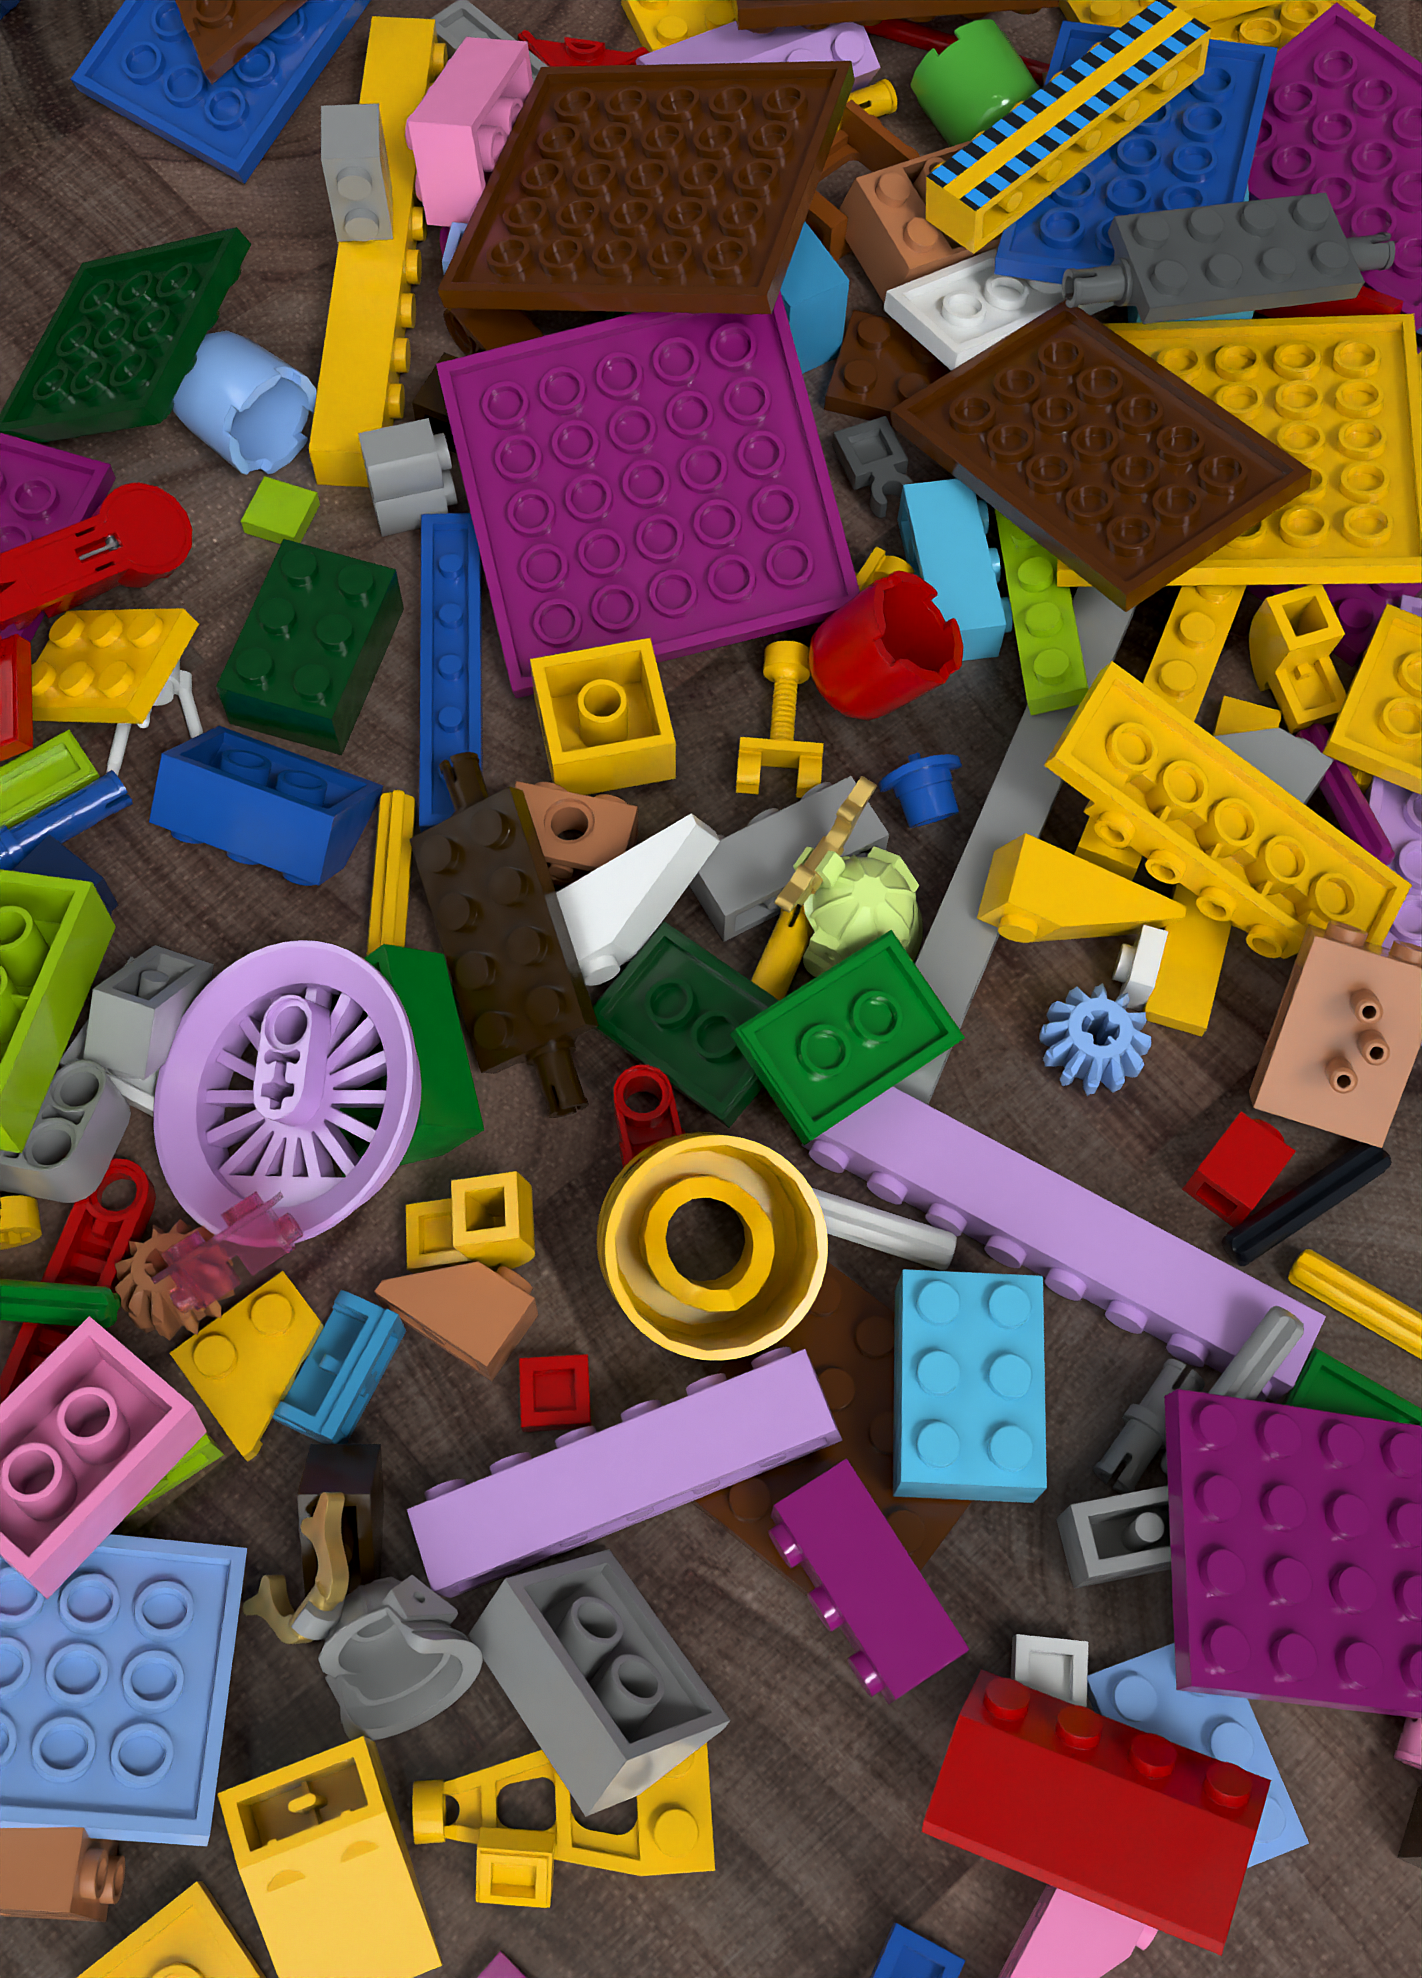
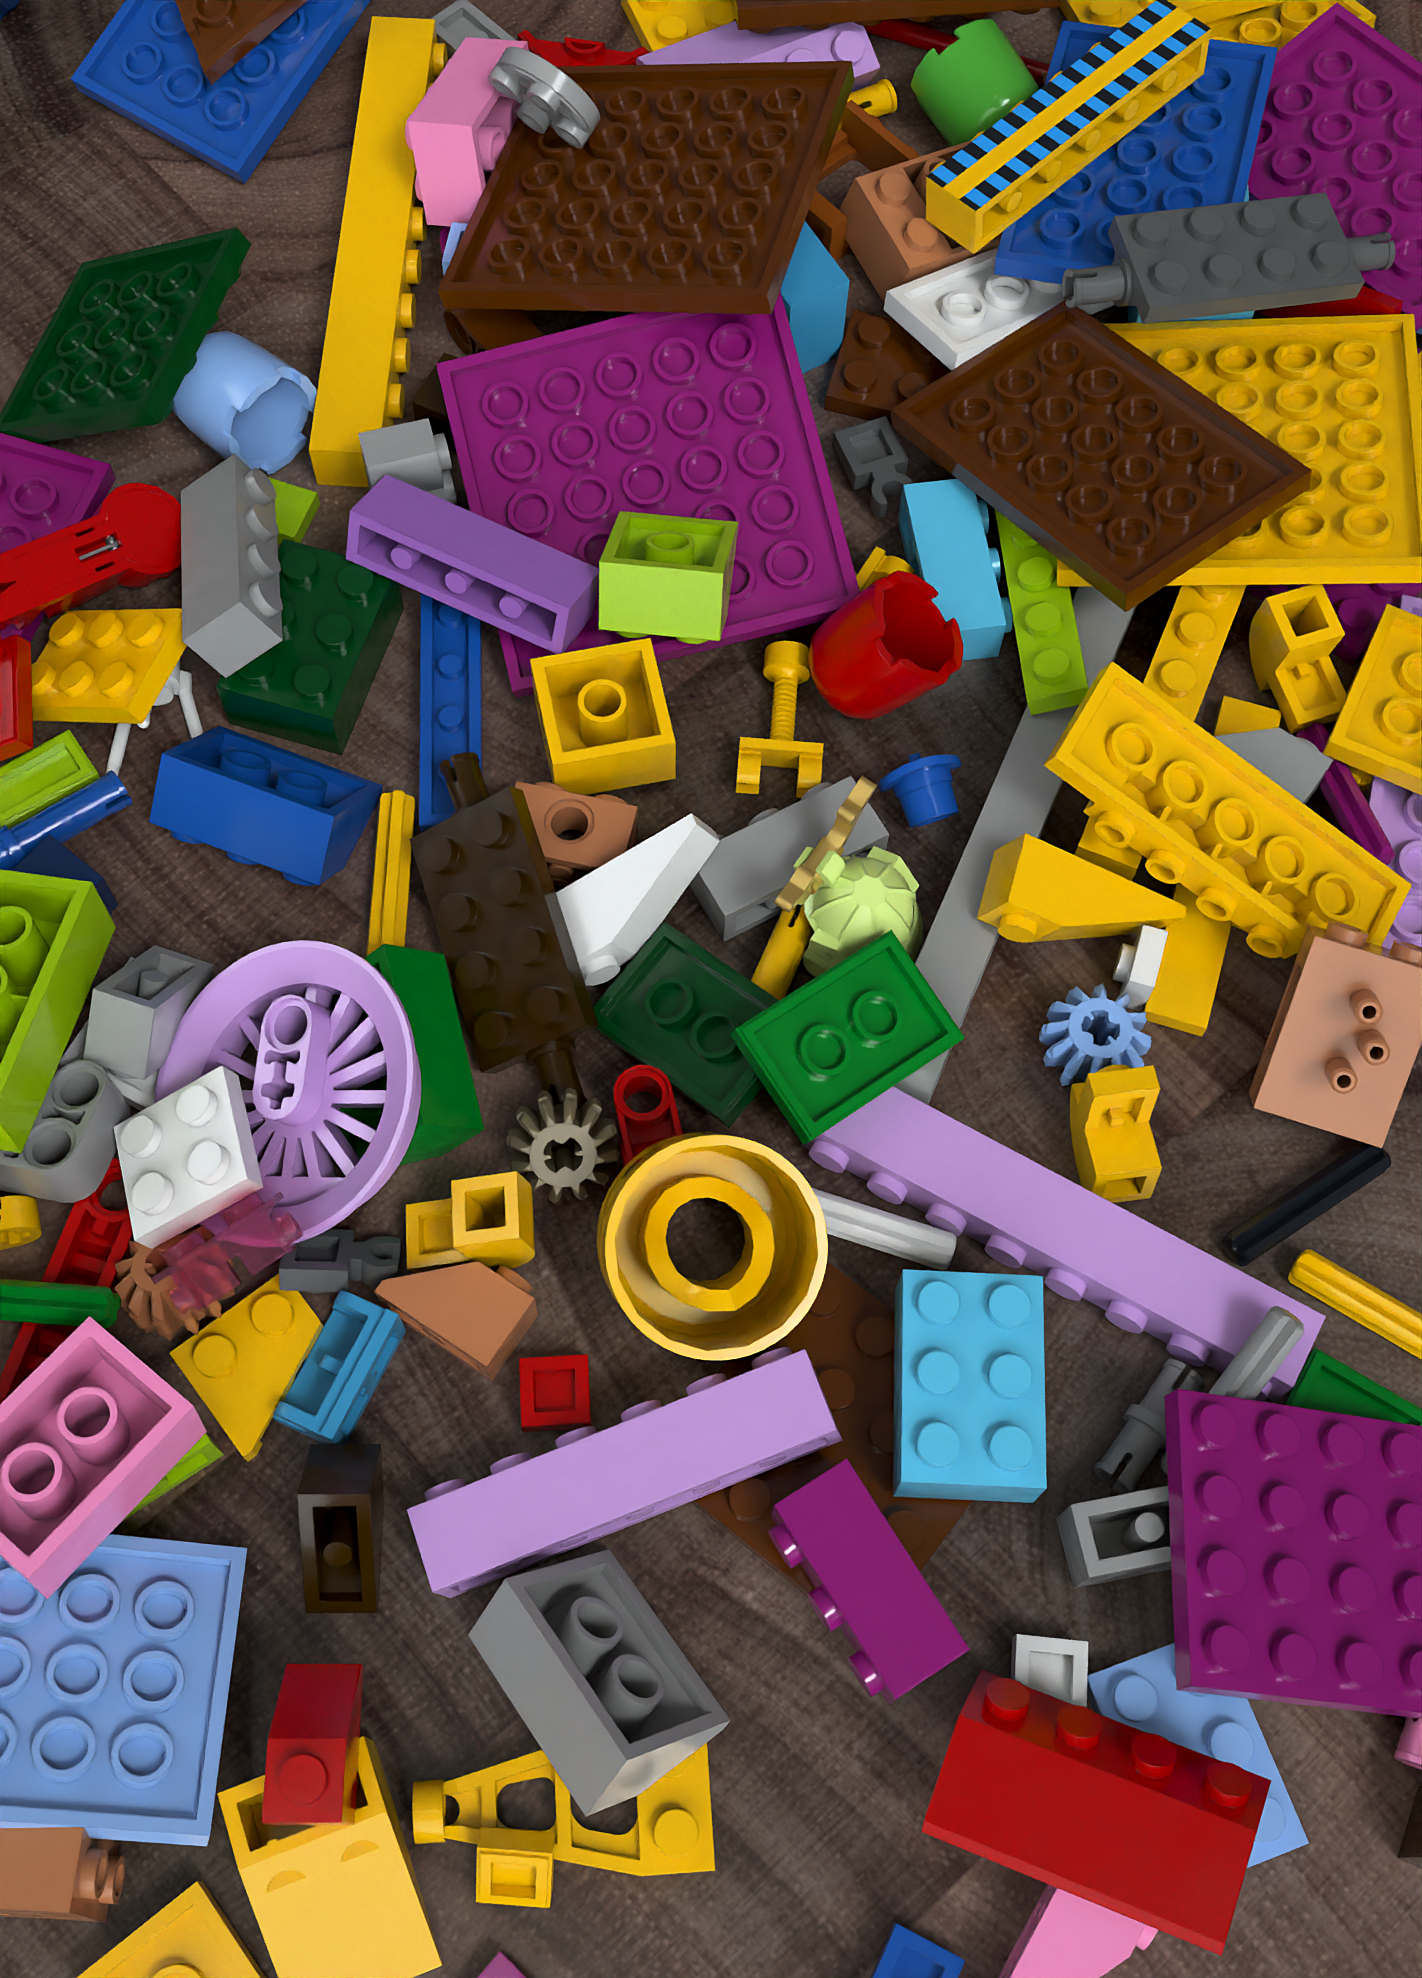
(187, 1157): none -> white plate
(230, 566): none -> light grey brick
(314, 1746): none -> red slope
(334, 1259): none -> dark grey plate
(357, 172): light grey brick -> none
(385, 1643): light grey helmet -> none
(472, 564): none -> medium lavender brick
(545, 96): none -> light grey tile
(560, 1123): none -> dark tan gear
(667, 576): none -> lime slope
(1113, 1132): none -> yellow brick
(1239, 1169): red brick -> none

